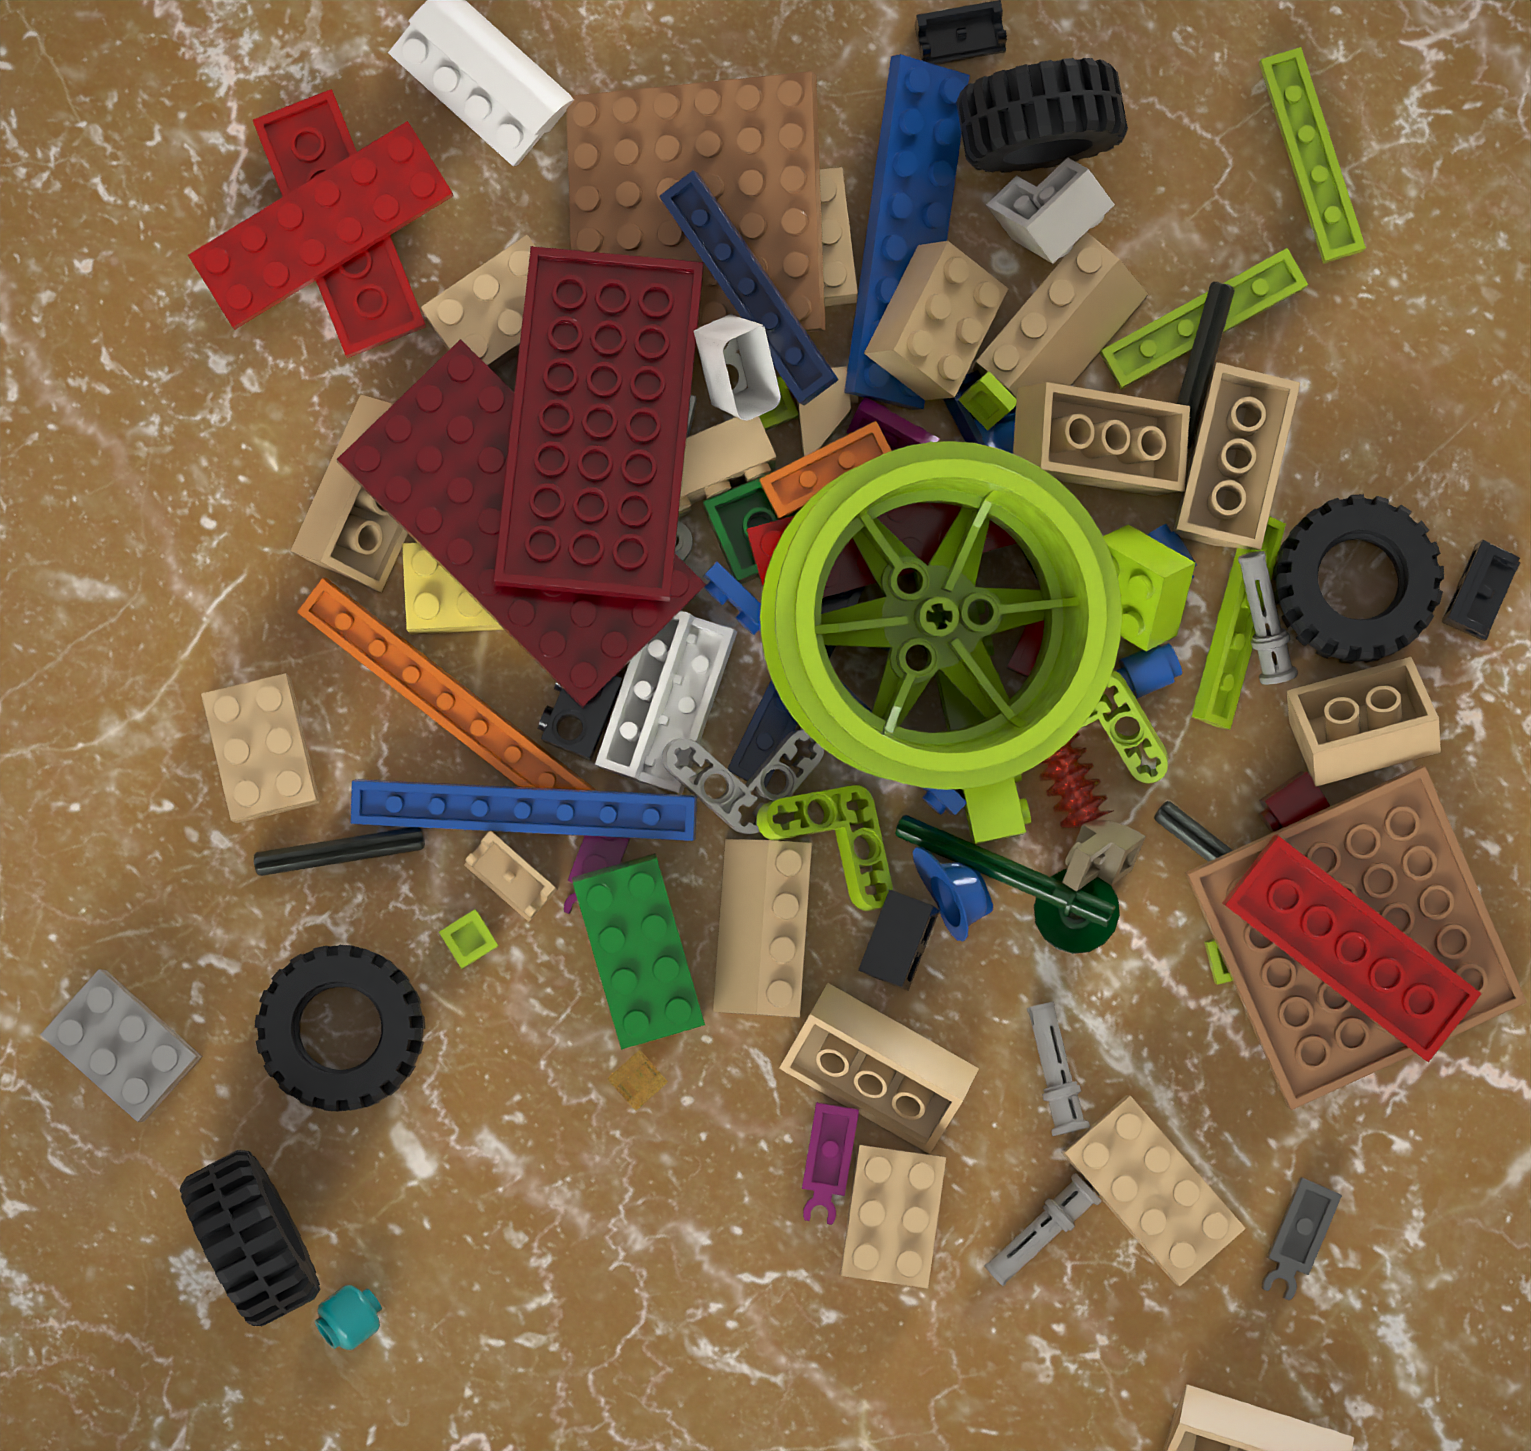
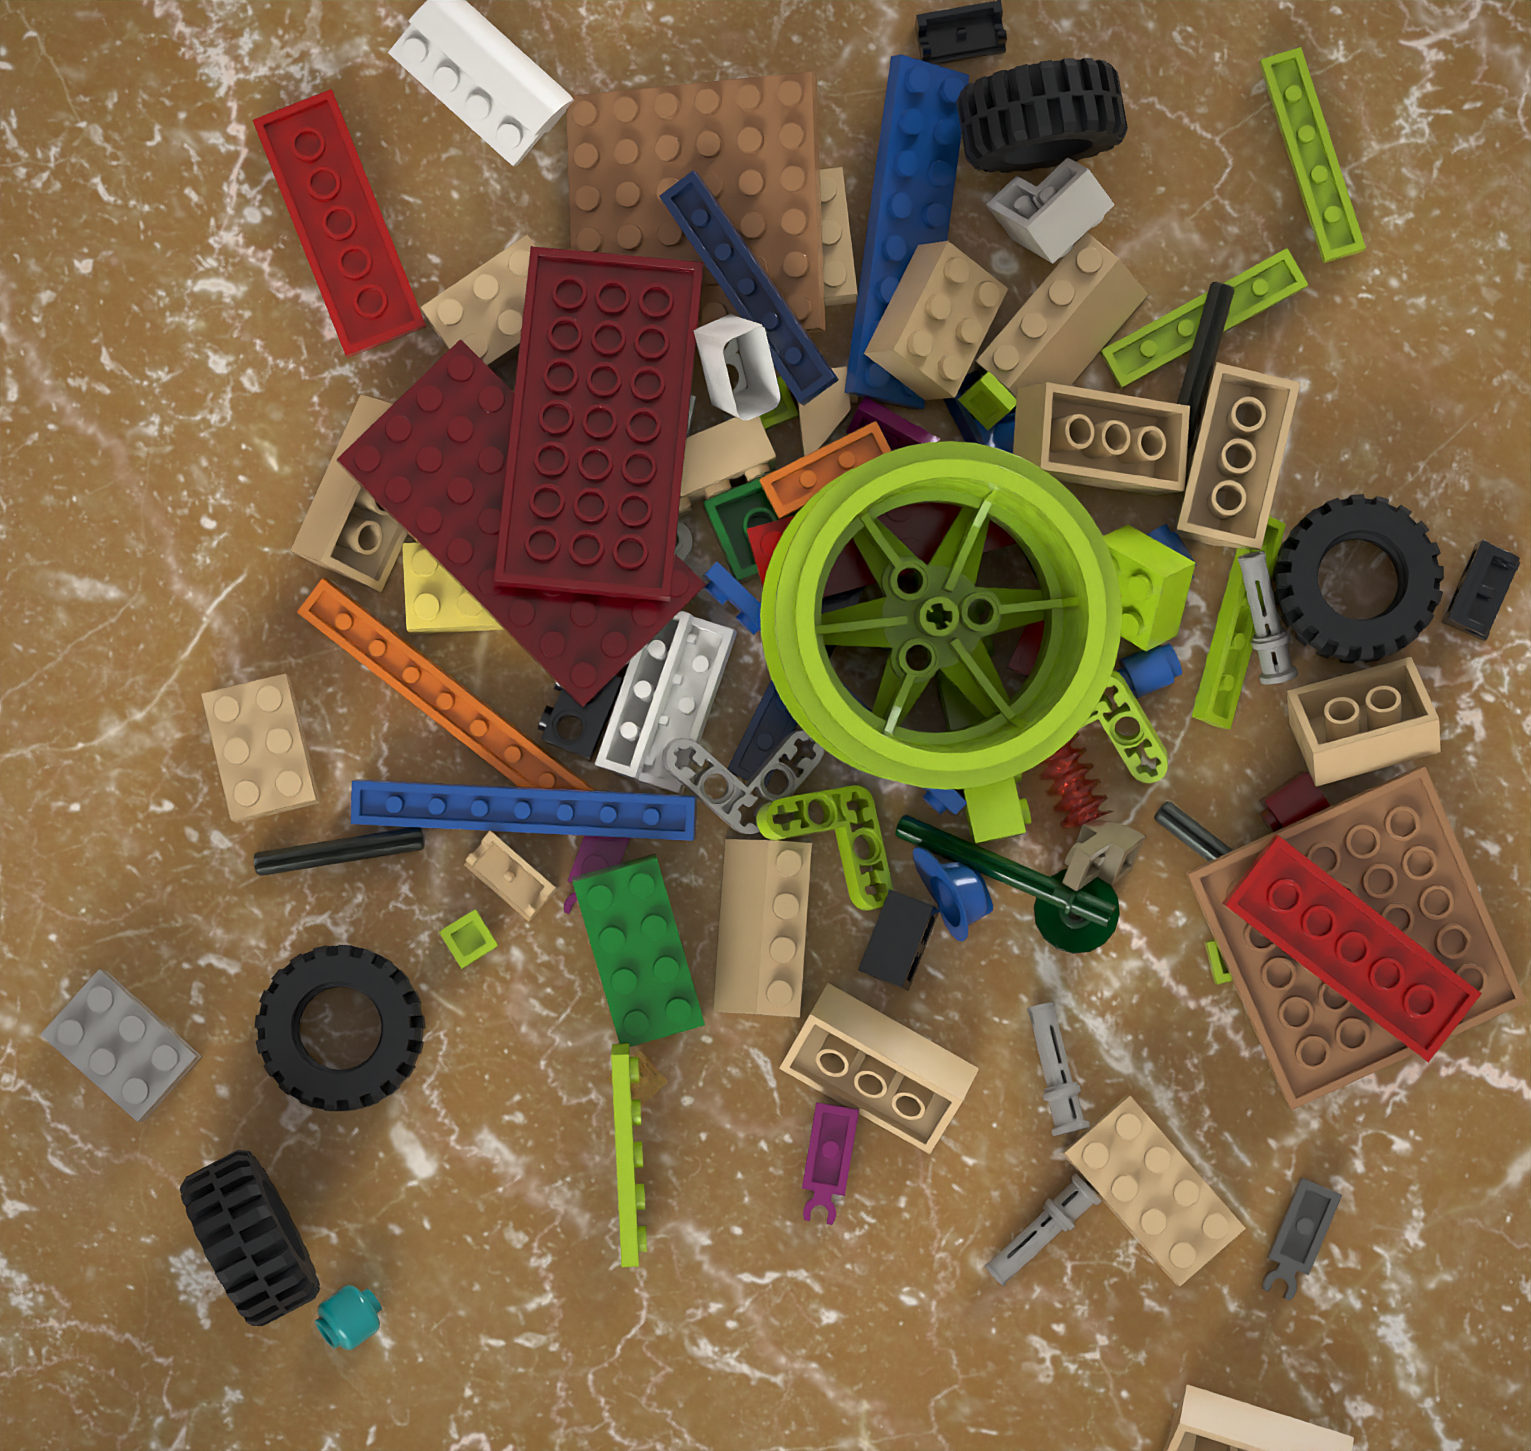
(320, 225): red plate -> none
(628, 1154): none -> lime plate
(893, 1216): tan brick -> none

